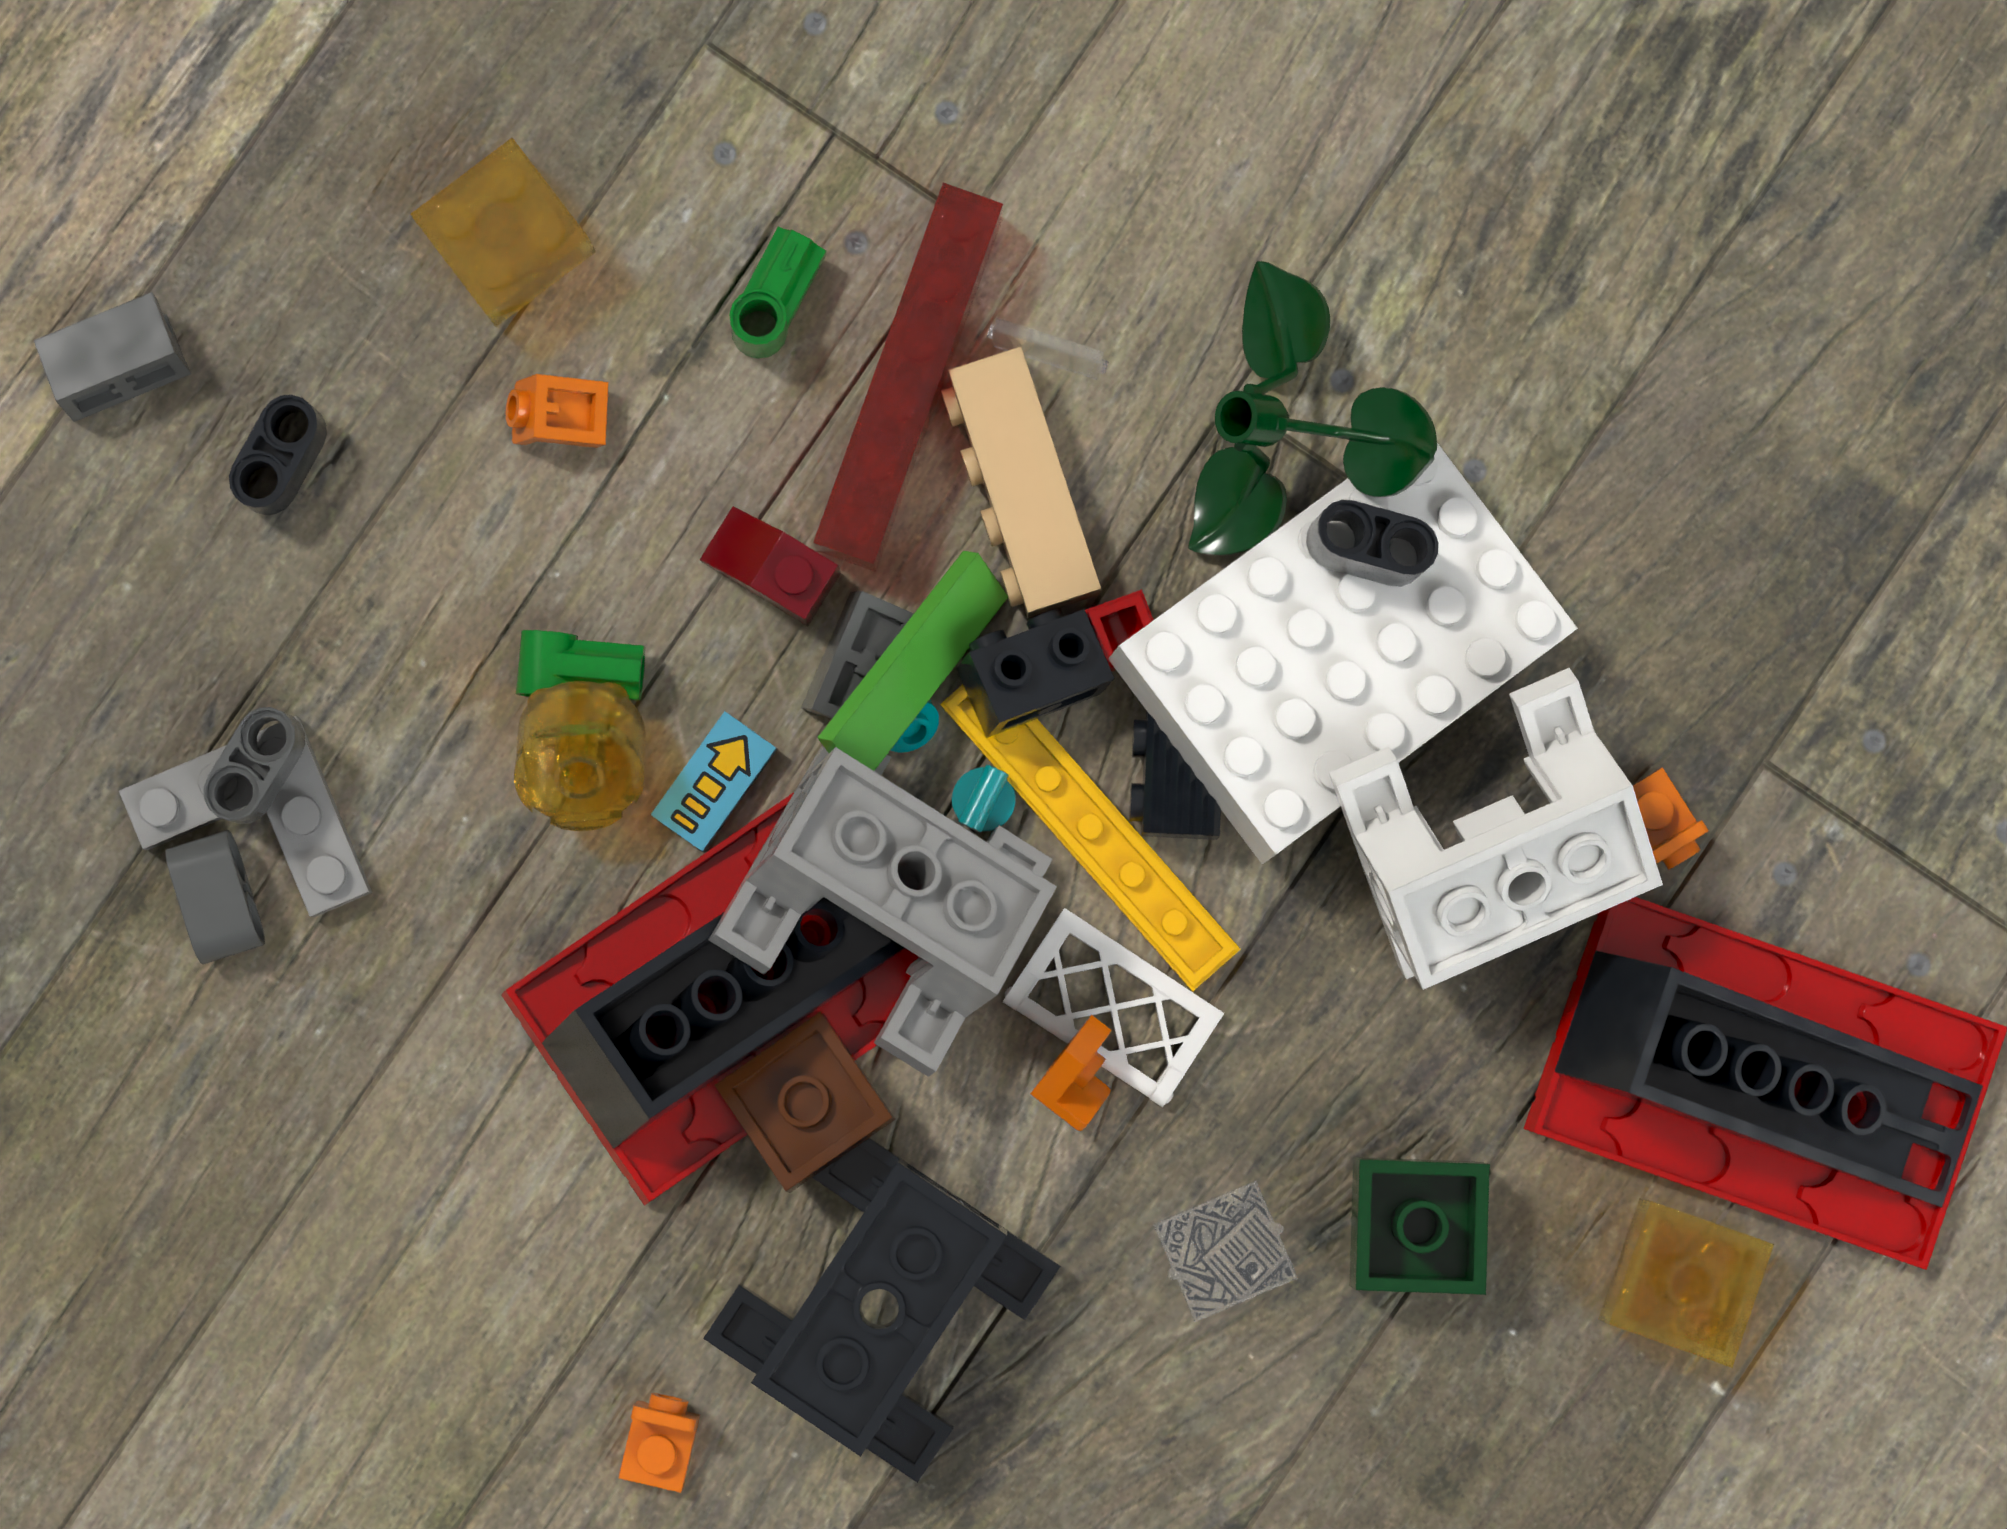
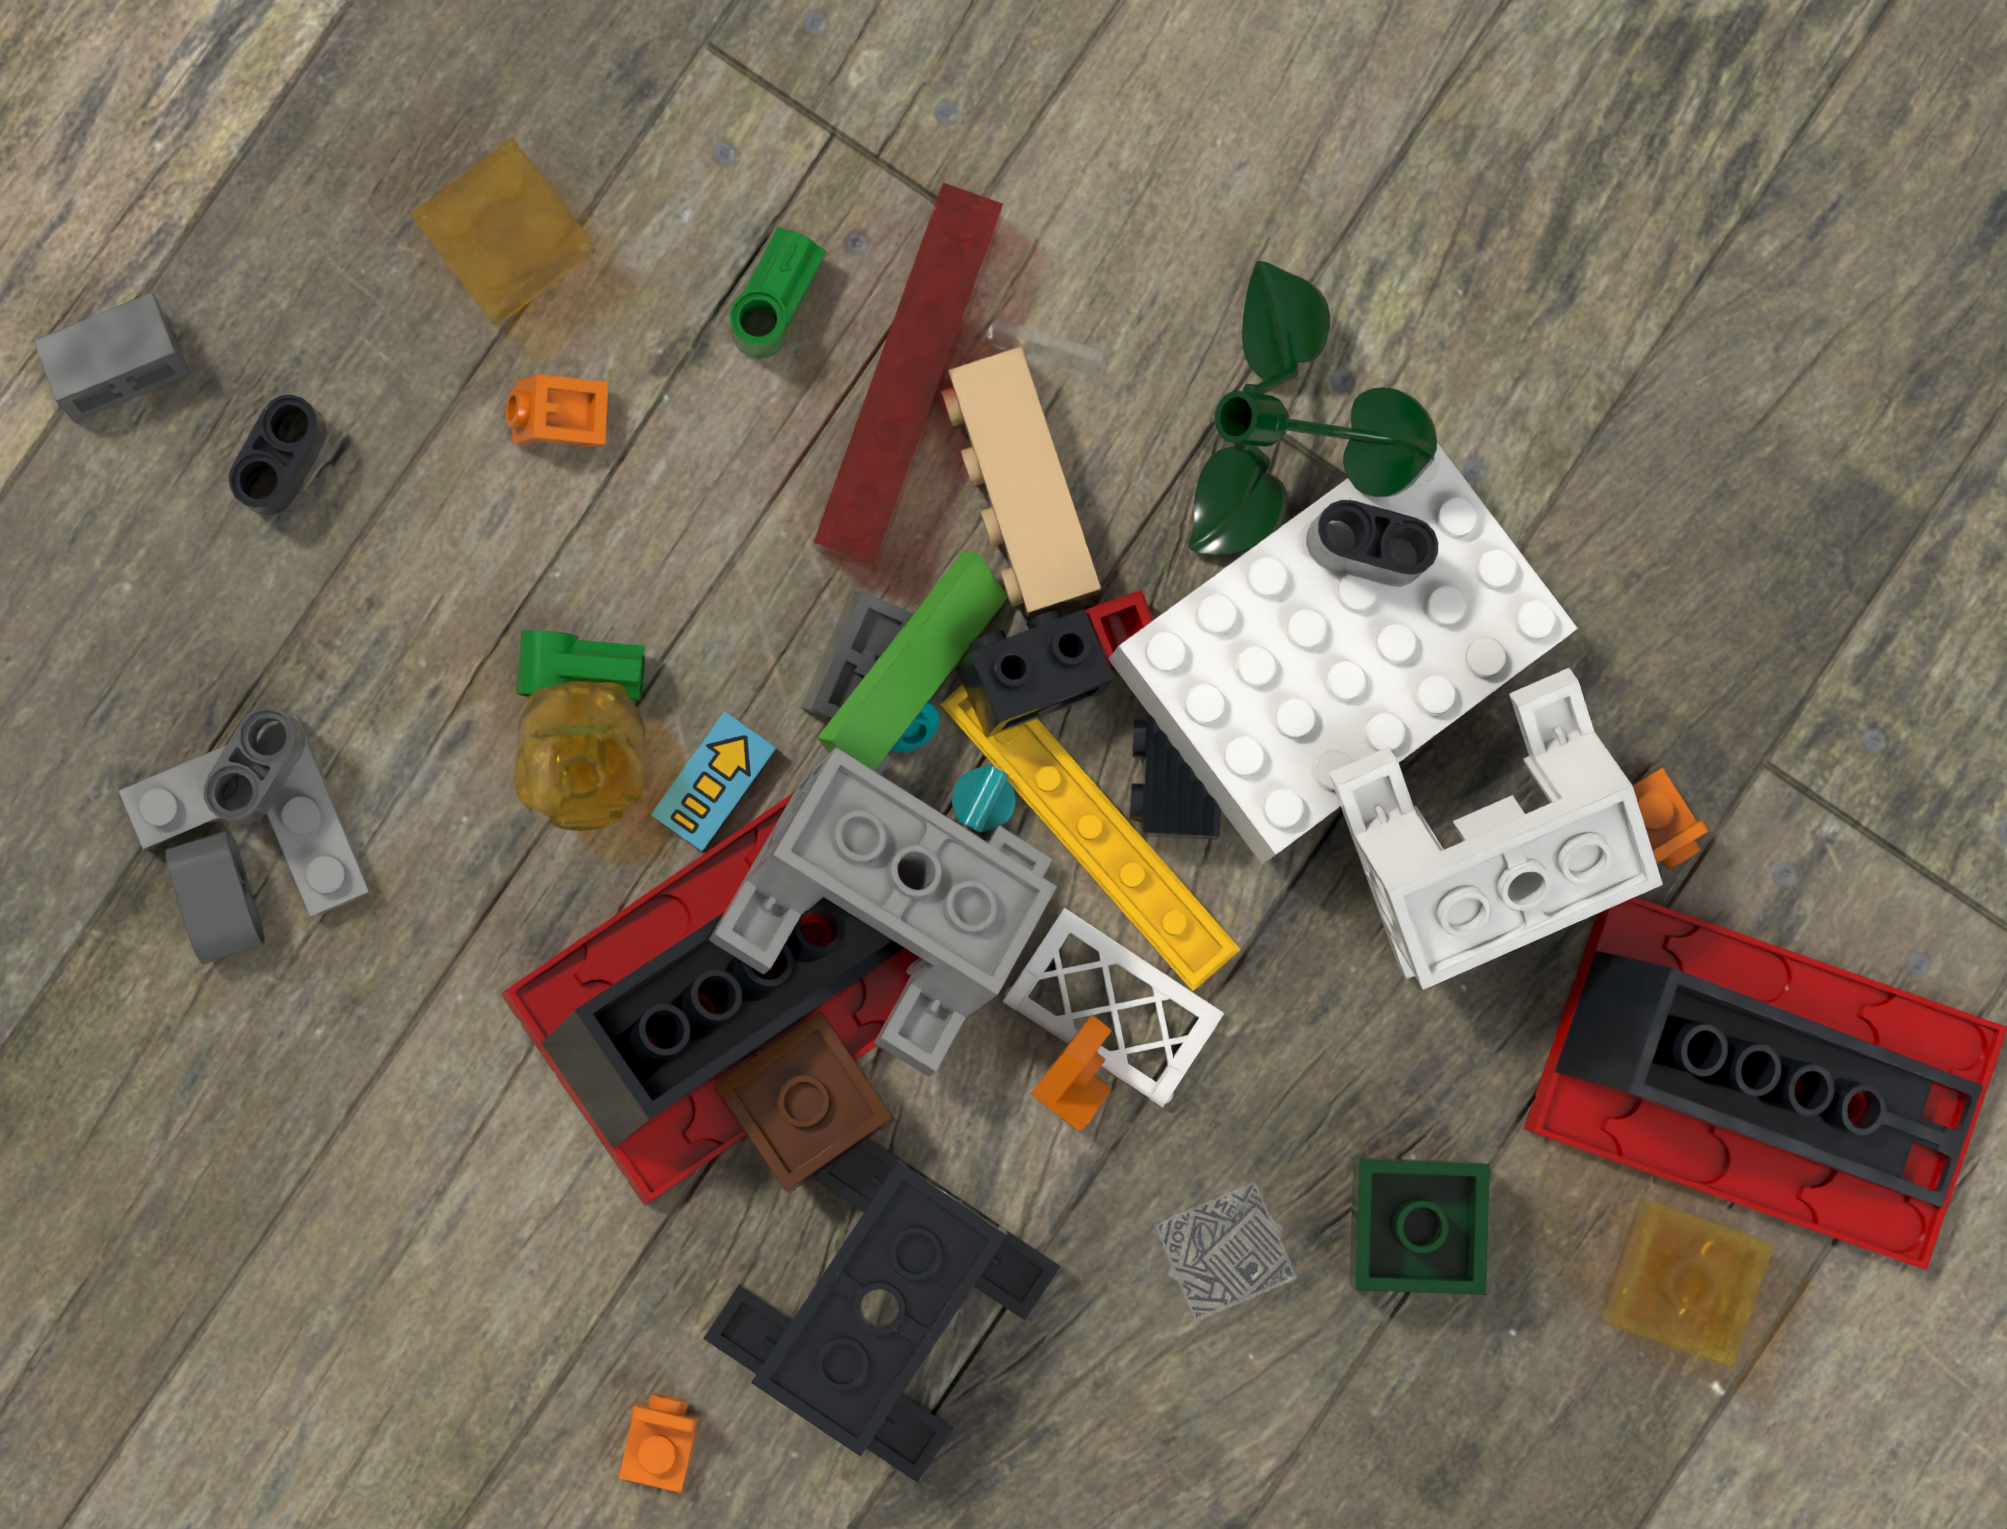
(771, 565): dark red slope -> none

